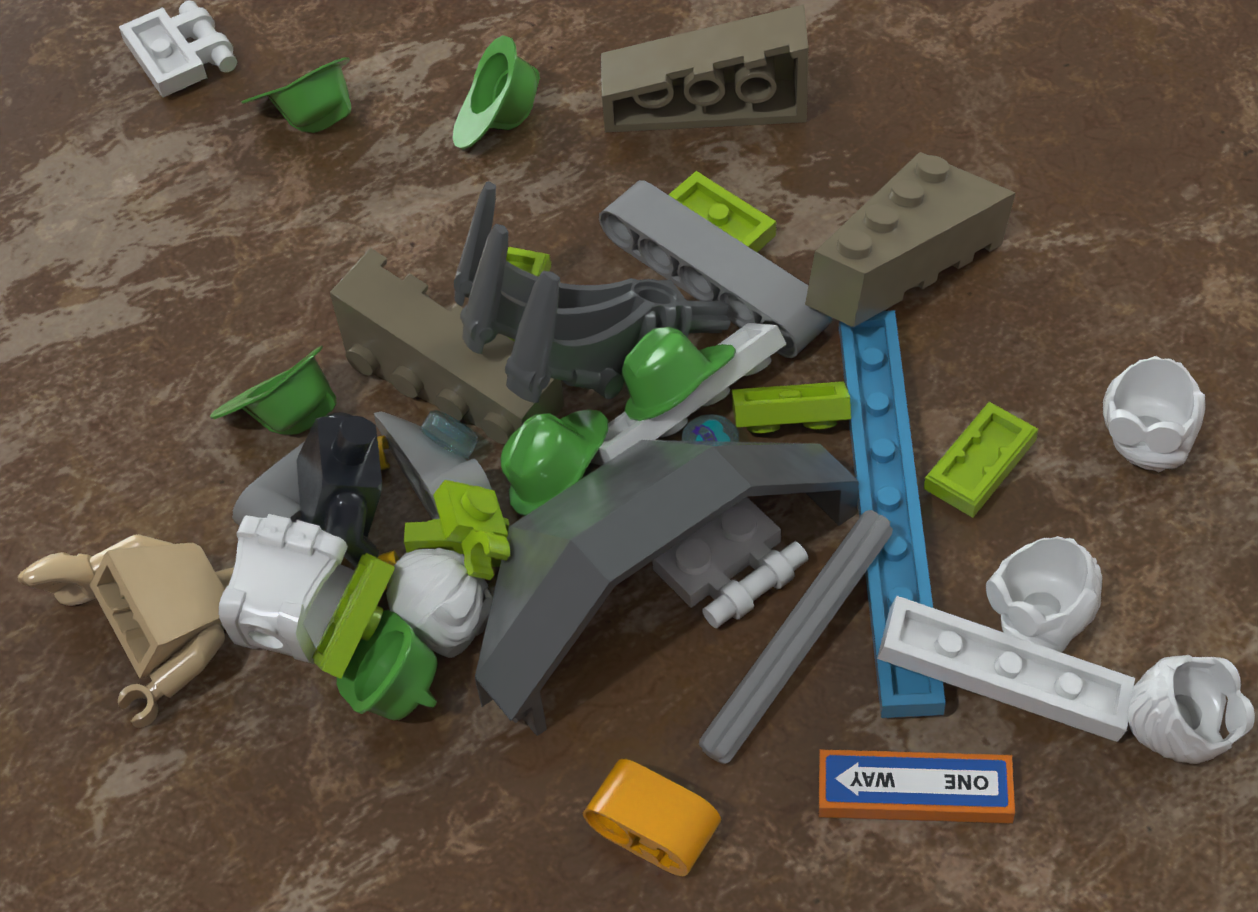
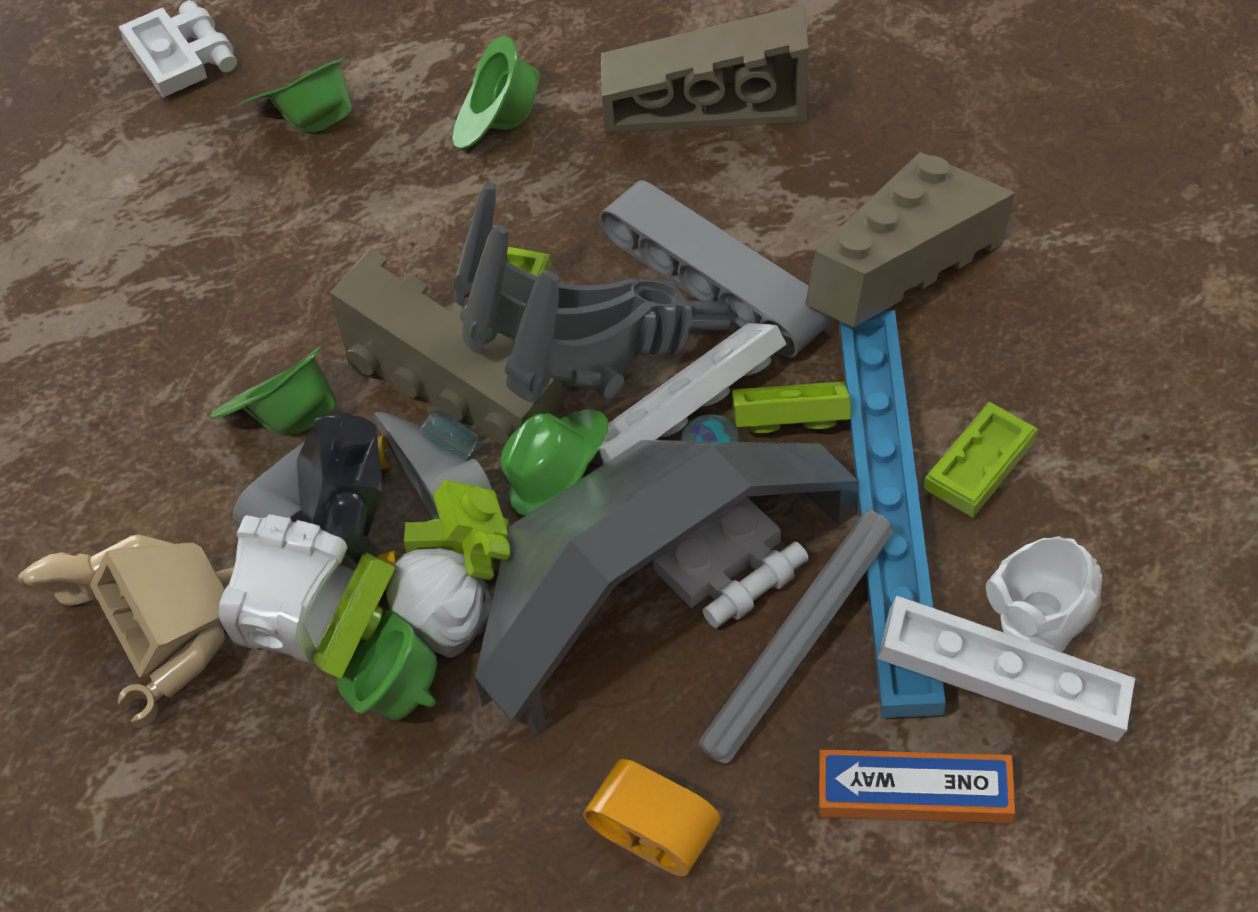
(667, 370): bright green piece -> none
(726, 211): lime plate -> none
(1154, 413): white hair -> none
(1182, 705): white hair -> none

